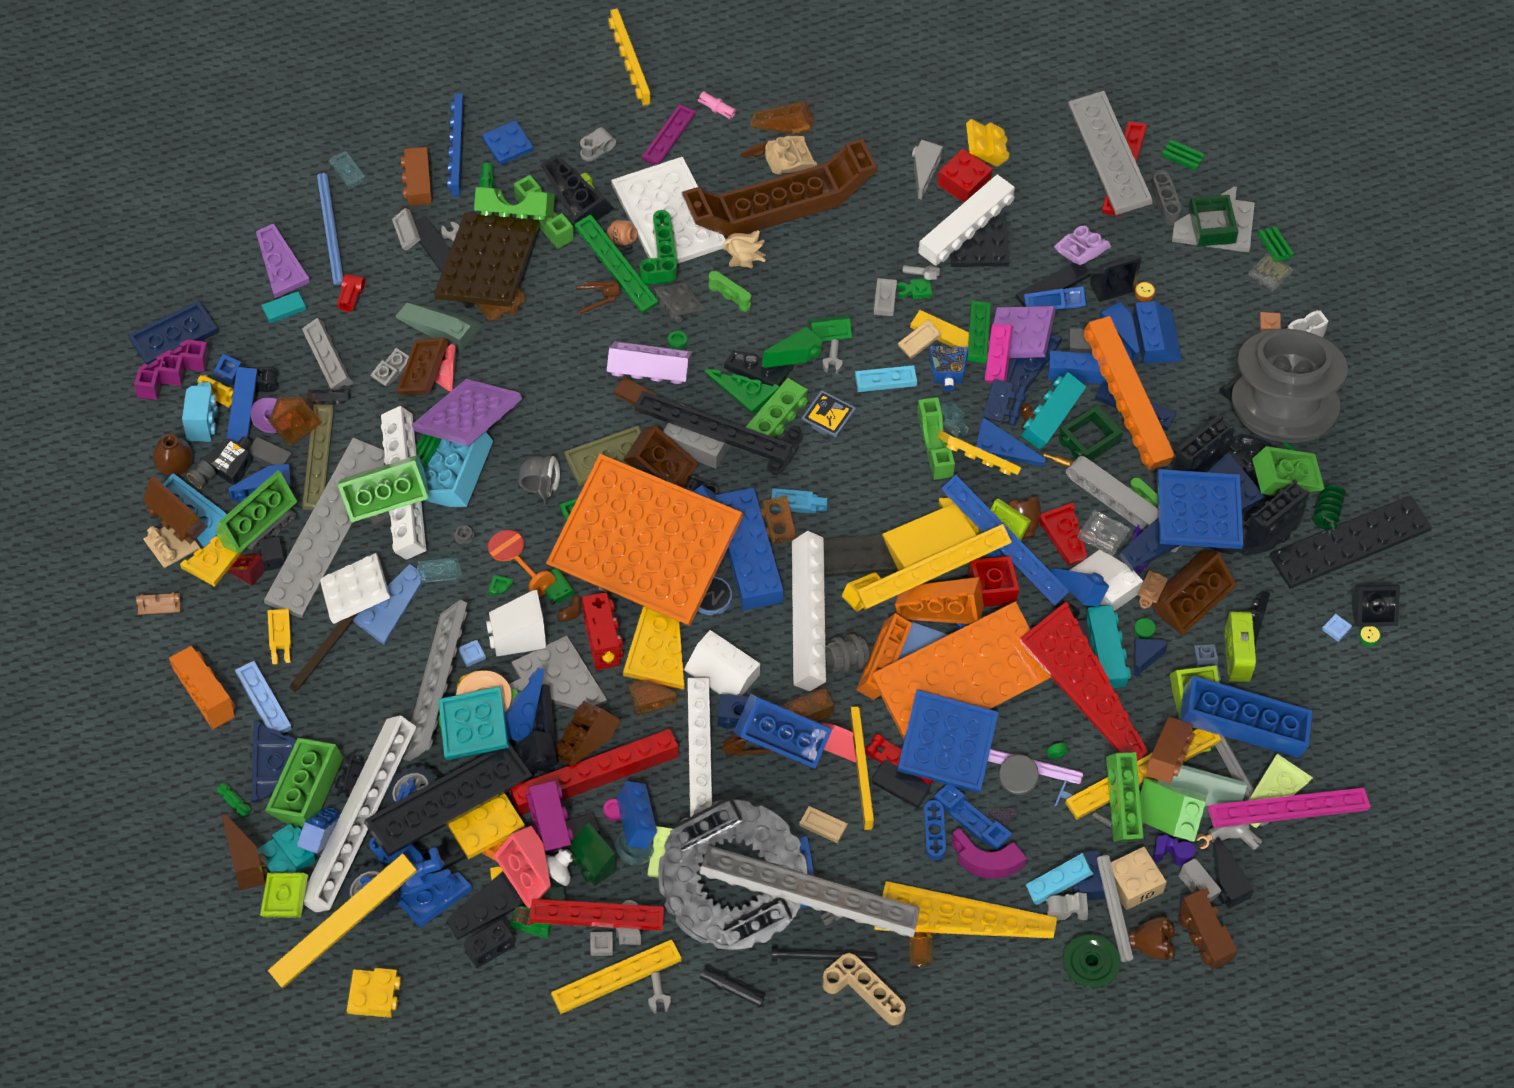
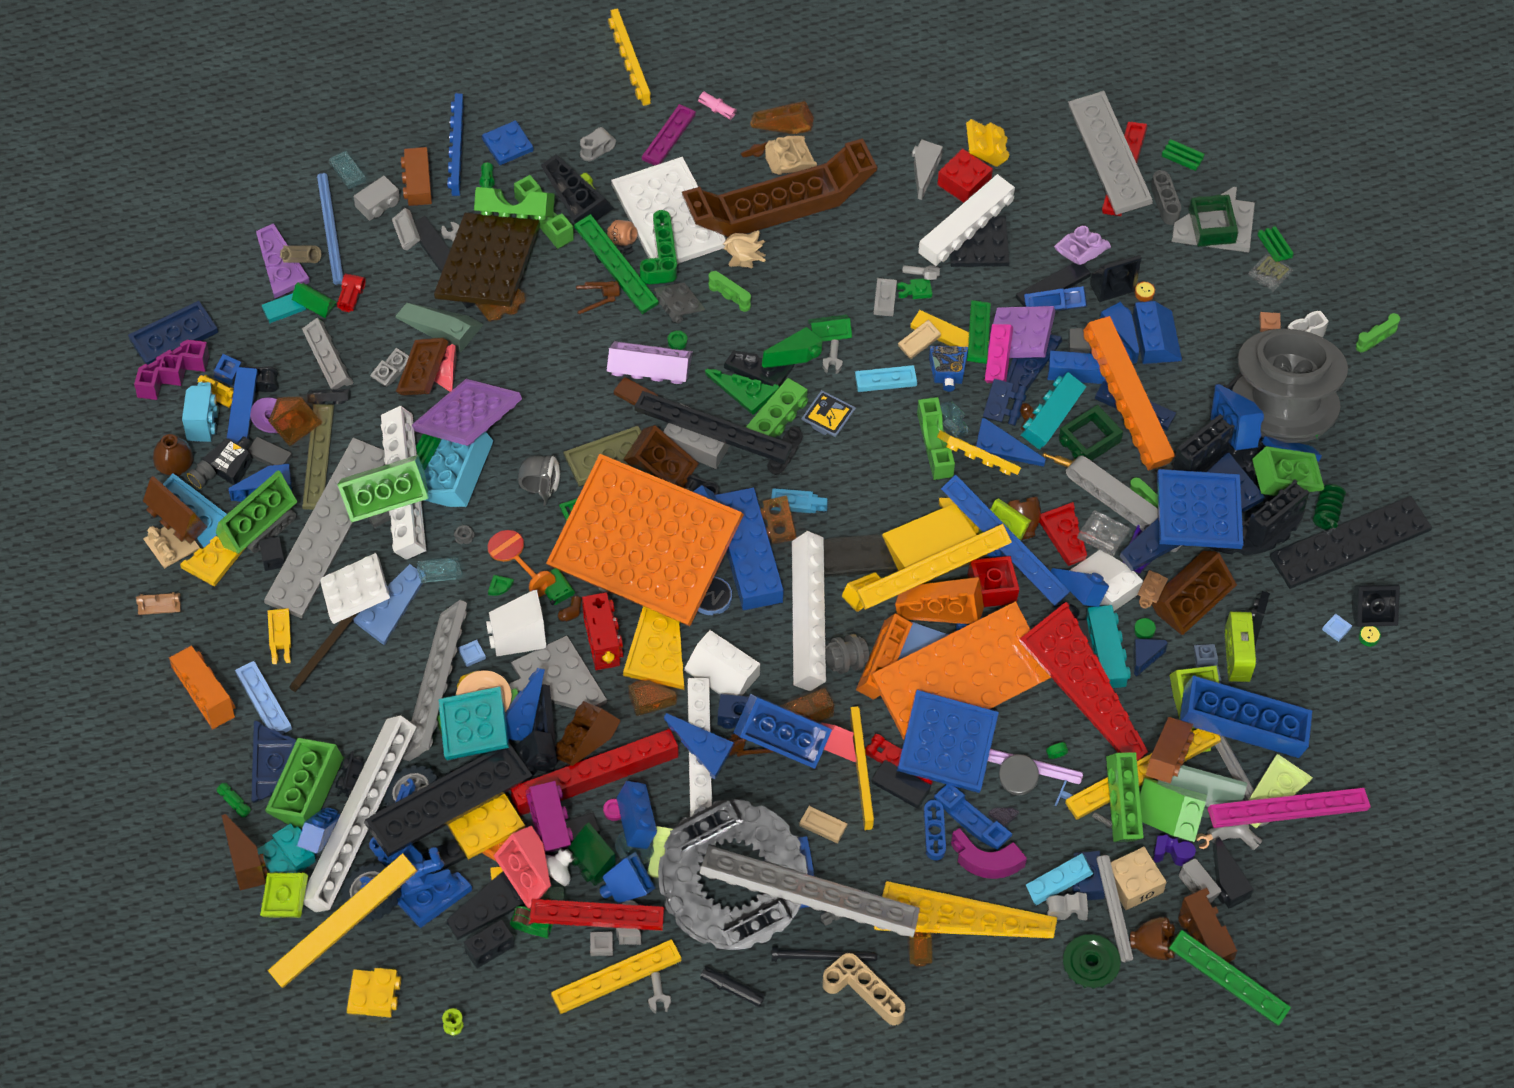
(248, 568): dark red slope -> none
(300, 254): none -> dark tan piece
(313, 300): none -> green panel
(376, 198): none -> light grey brick
(448, 1026): none -> lime bush
(627, 880): none -> blue torso
(706, 746): none -> blue wing
(1229, 978): none -> green plate
(1241, 413): none -> blue slope
(1272, 442): none -> blue tile
(1378, 333): none -> bright green plate

